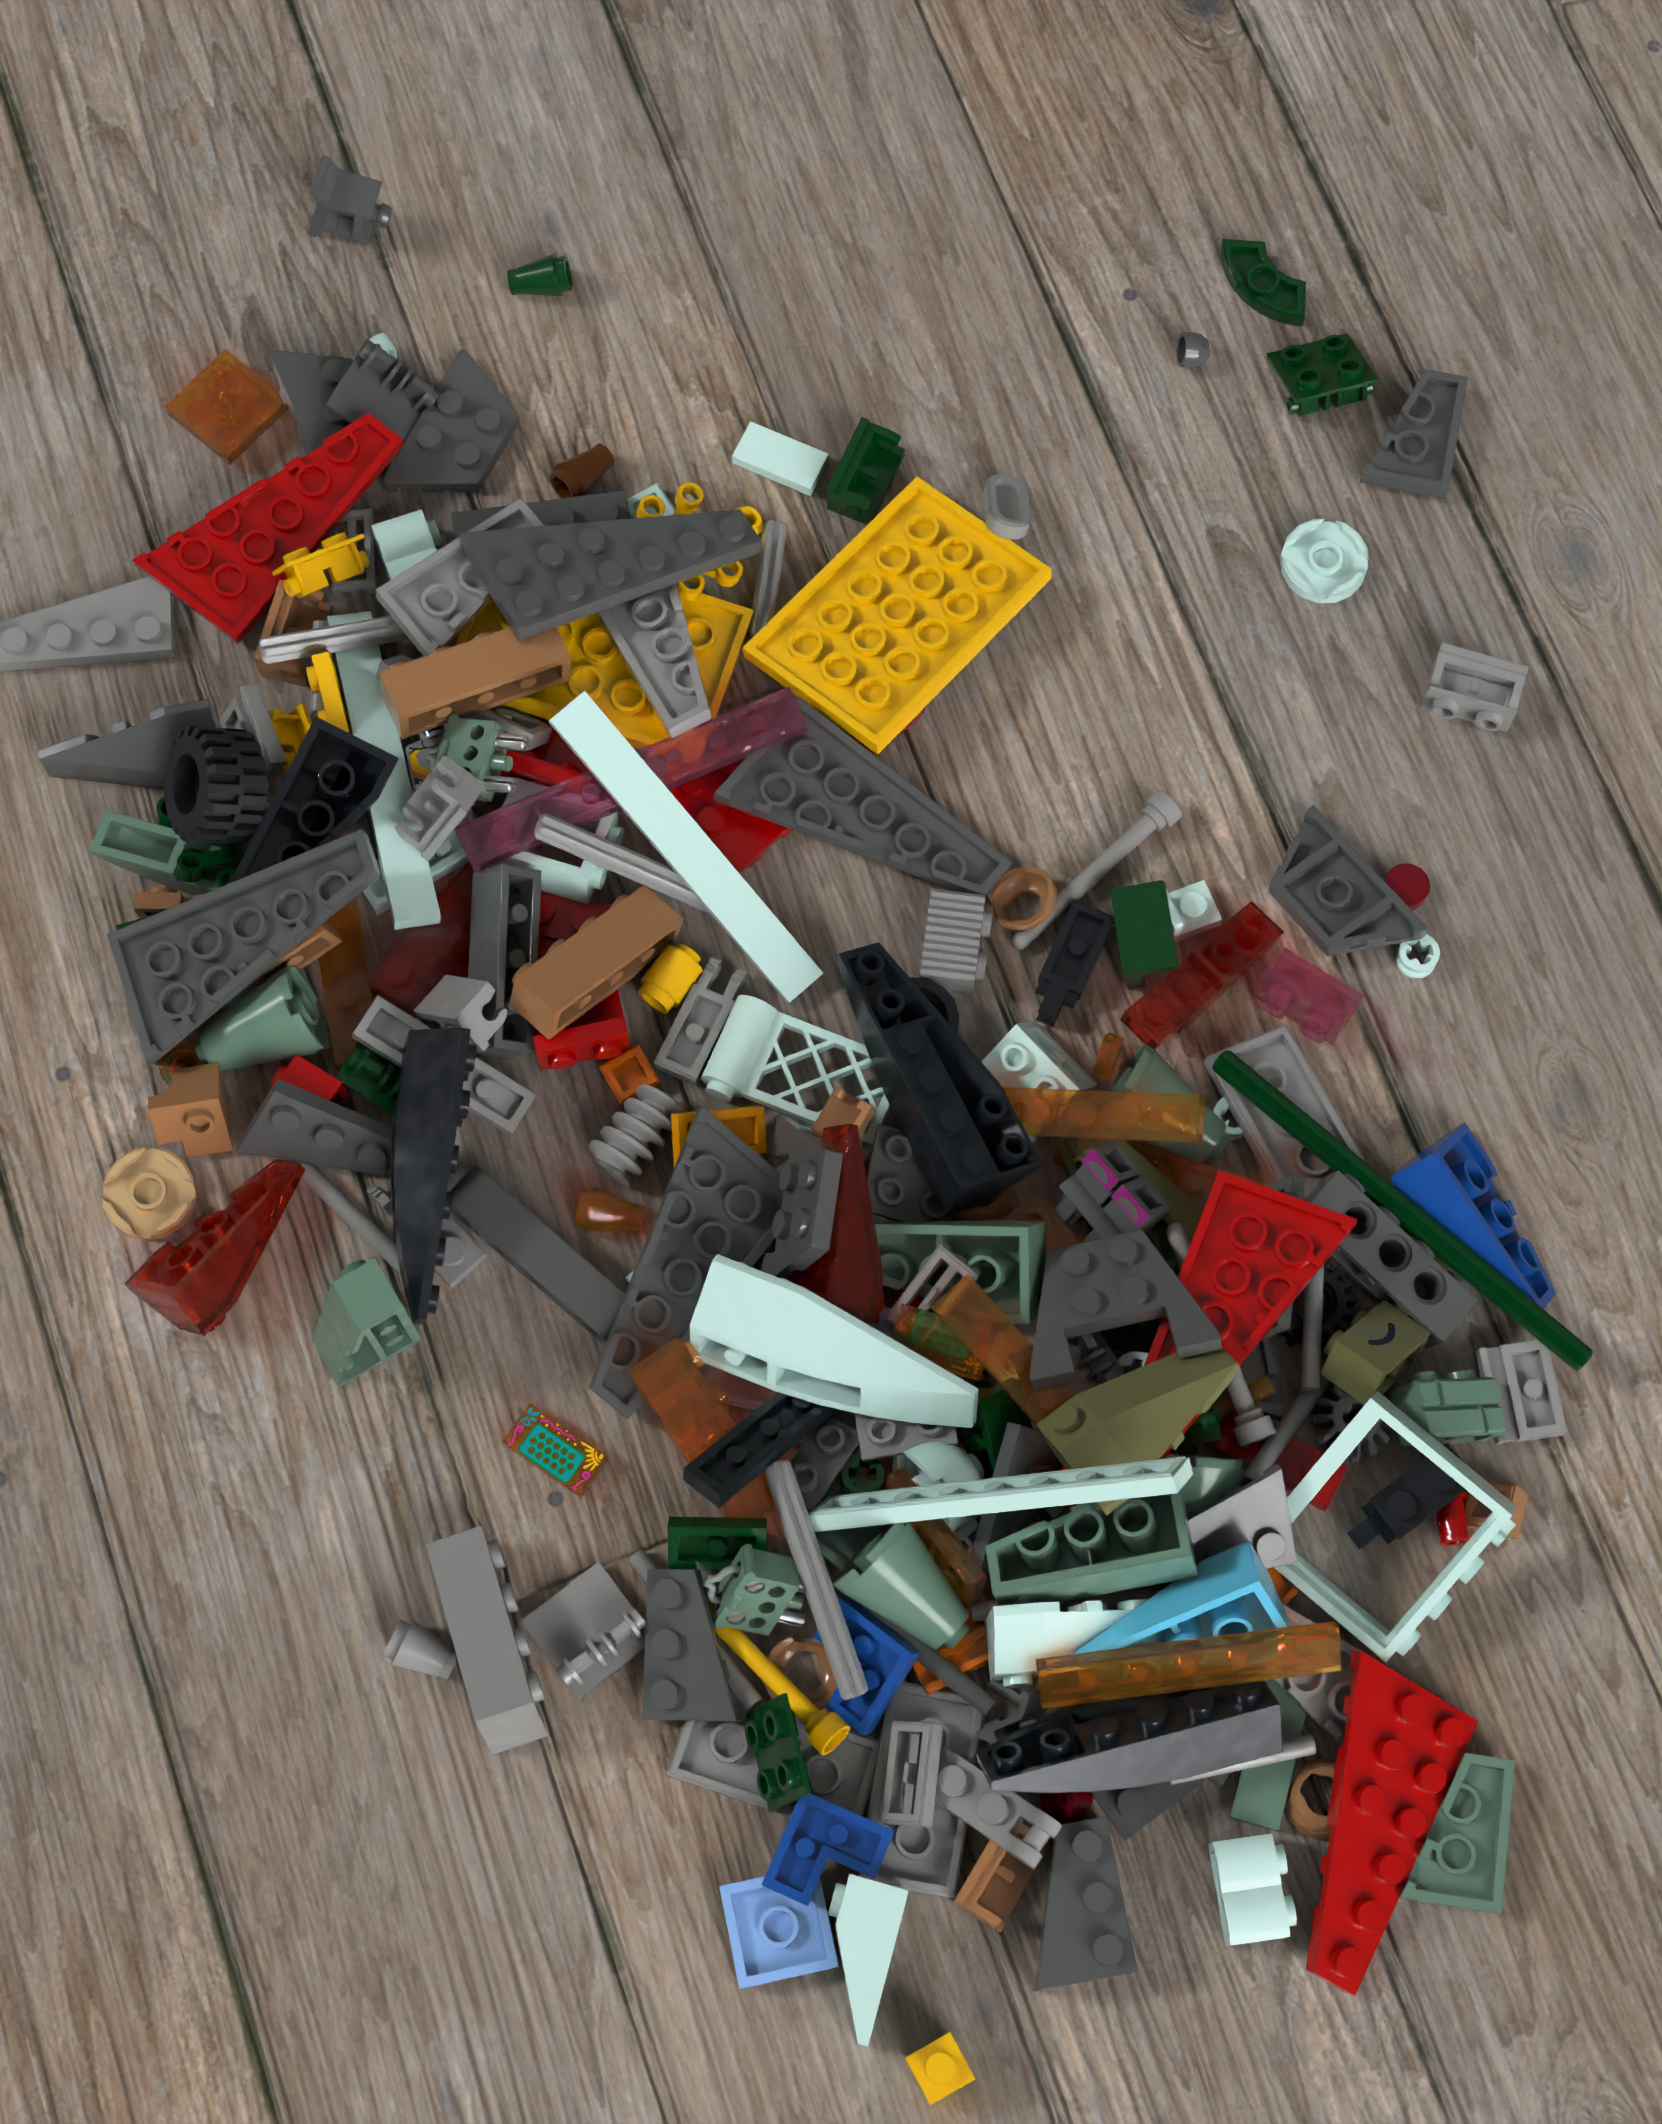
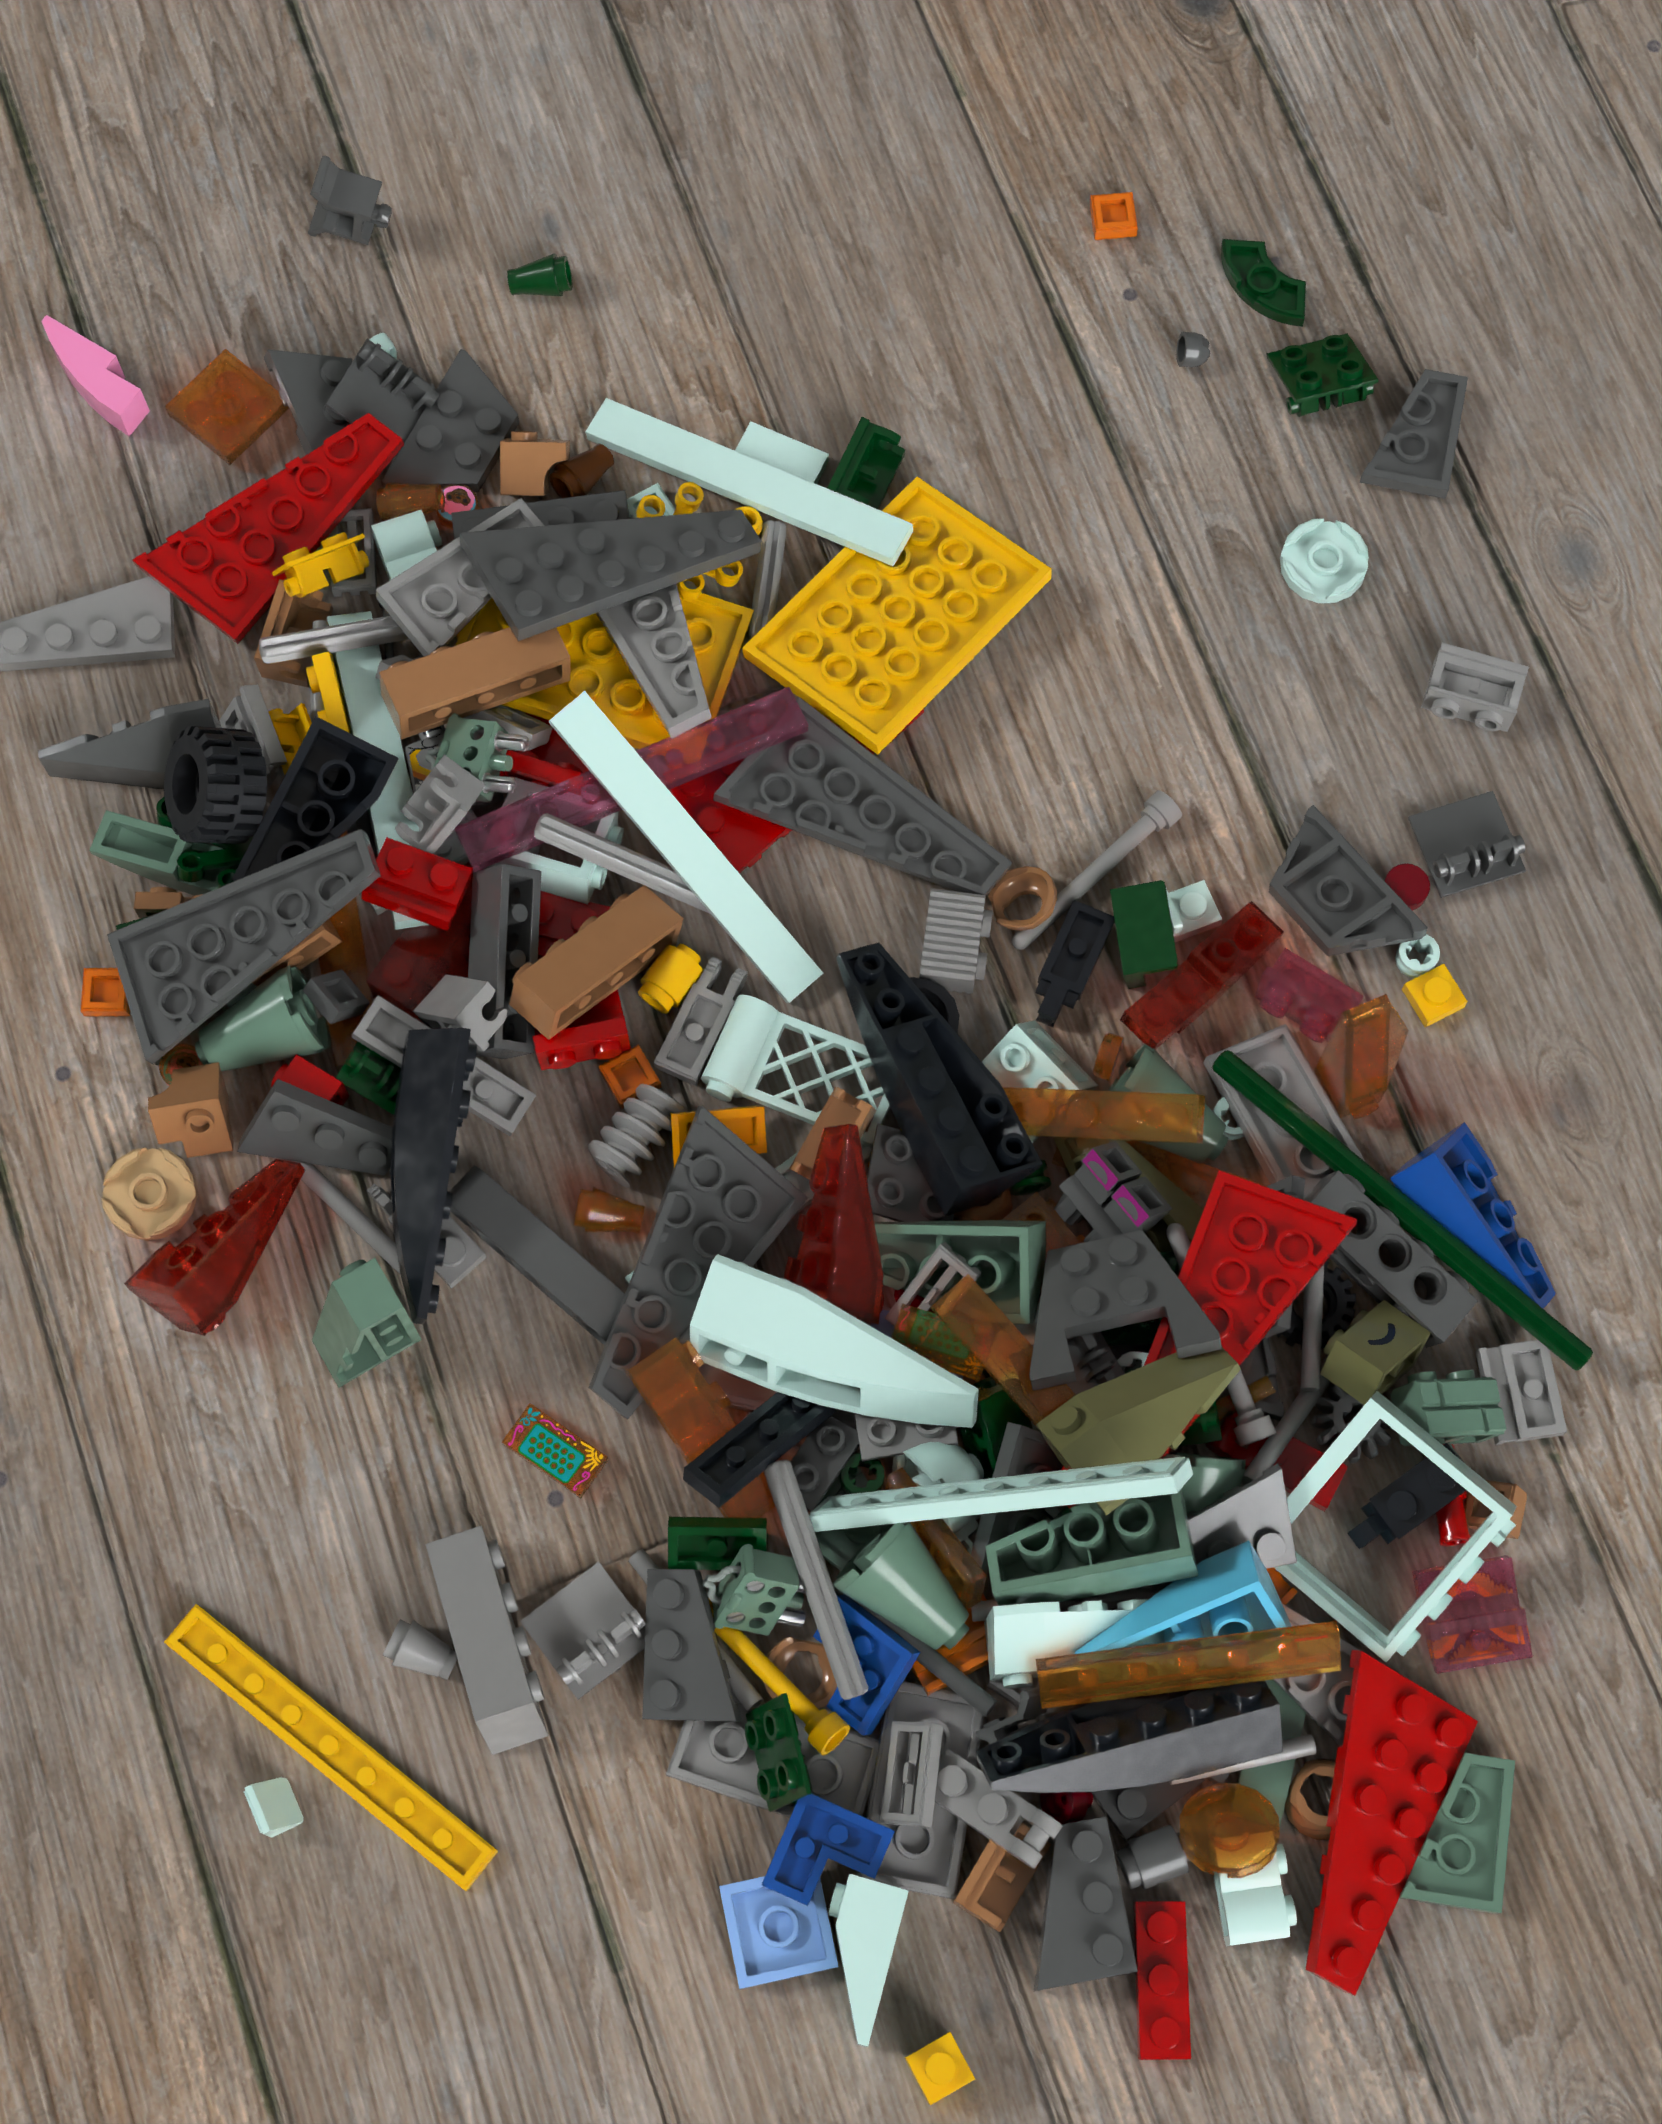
(97, 377): none -> bright pink slope
(103, 993): none -> orange tile
(273, 1806): none -> light aqua slope
(331, 1747): none -> yellow tile
(336, 996): none -> dark grey plate
(405, 498): none -> clear orange cone
(418, 884): none -> red plate
(457, 499): none -> tile
(528, 461): none -> medium nougat brick
(750, 482): none -> light aqua tile
(808, 1200): dark grey wing -> none
(1006, 506): light grey tile -> none
(1033, 1183): none -> dark green bush
(1113, 216): none -> orange tile
(1153, 1858): none -> dark grey brick
(1162, 1980): none -> red plate
(1229, 1830): none -> clear orange tile
(1362, 1057): none -> clear orange wedge
(1434, 995): none -> yellow plate
(1467, 844): none -> dark grey hinge
(1481, 1621): none -> clear pink slope

